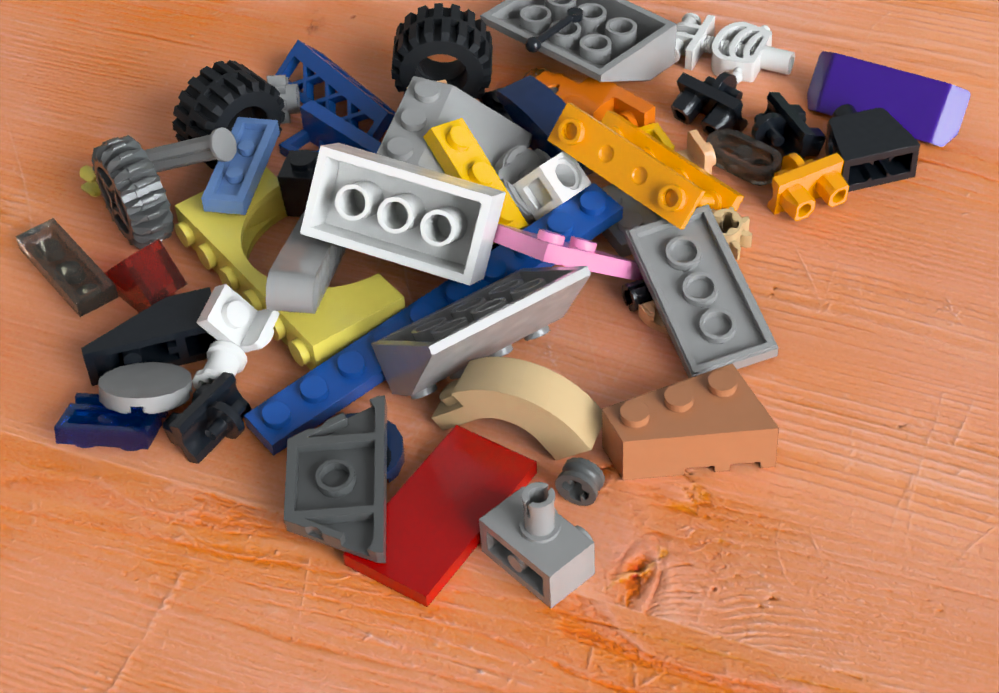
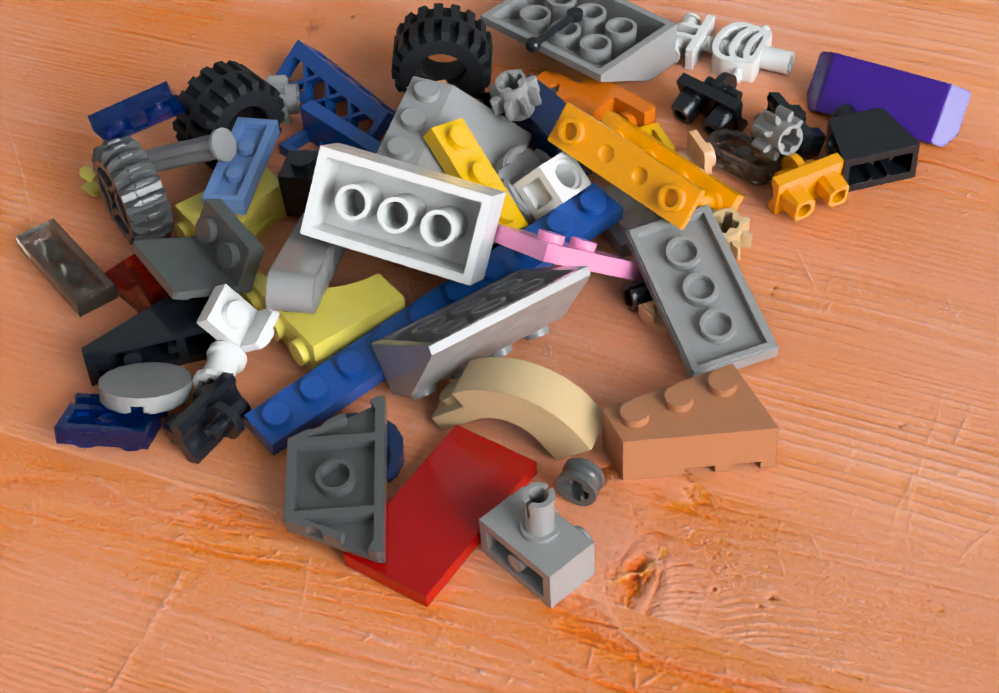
(137, 112): none -> clear blue plate
(216, 255): none -> dark grey bracket
(515, 95): none -> light grey gear
(777, 133): none -> light grey gear

